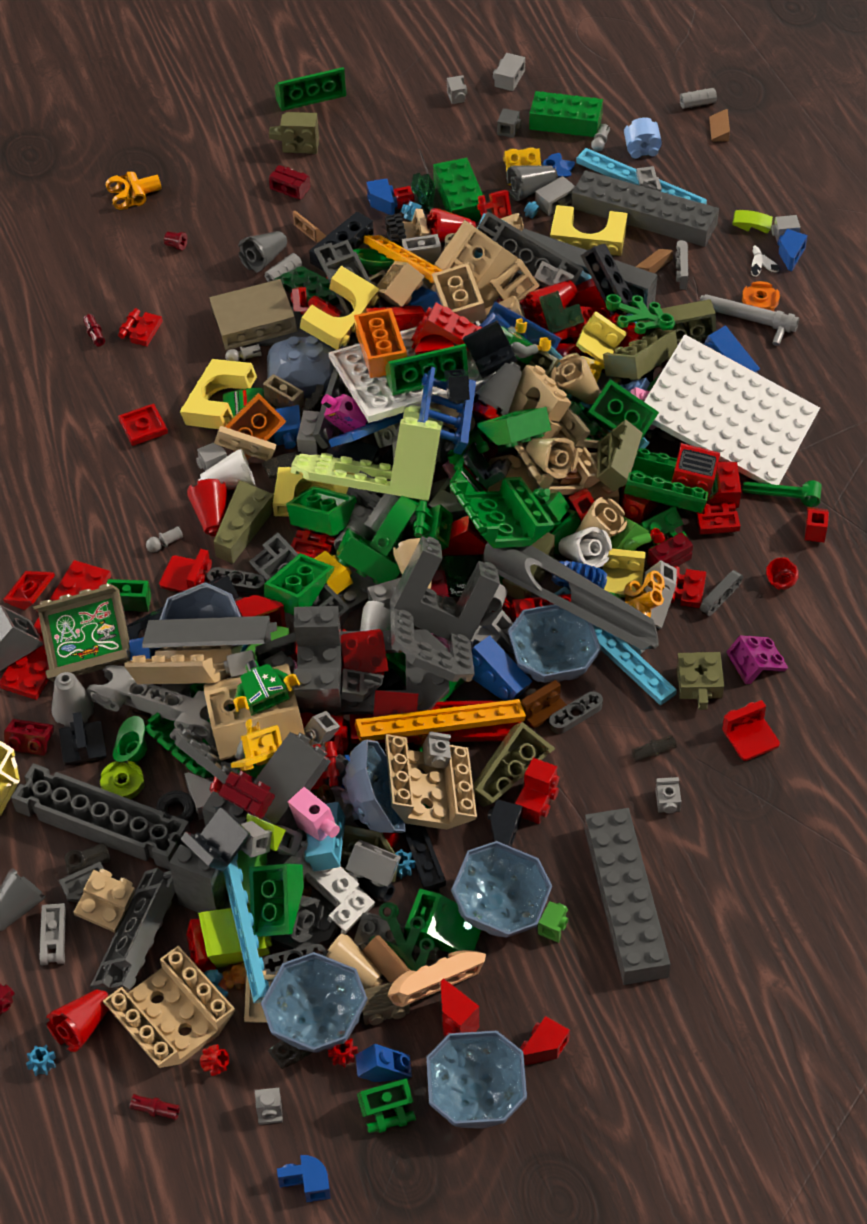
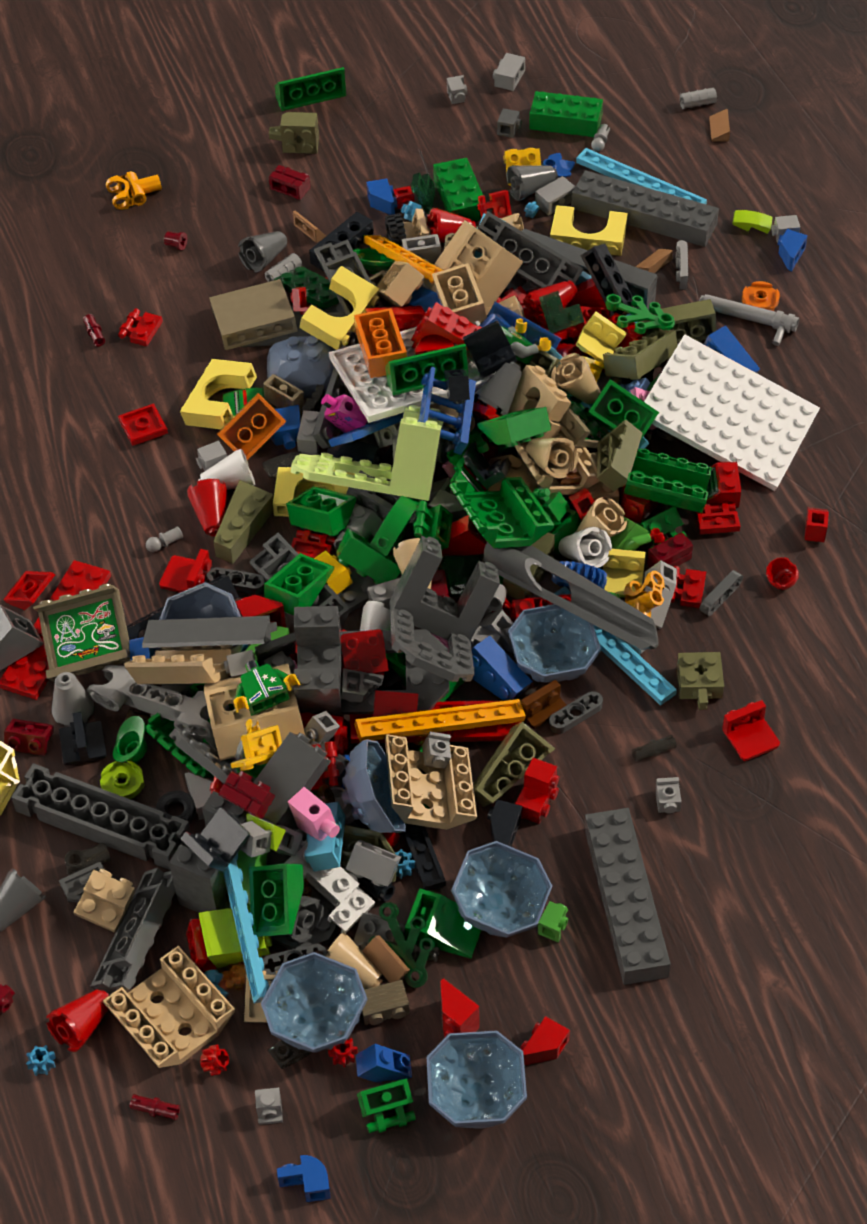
(52, 933): light grey plate -> none
(134, 594): green brick -> none
(244, 353): light grey pin -> none
(250, 445): tan plate -> none
(324, 306): red plate -> none
(380, 512): light grey axle -> none
(426, 980): light nougat brick -> none
(519, 287): tan plate -> none
(551, 275): light grey slope -> none
(642, 138): light blue brick -> none
(647, 178): light grey slope -> none
(696, 467): slope -> none
(753, 655): magenta bracket -> none
(761, 260): white piece -> none
(809, 493): green axle -> none

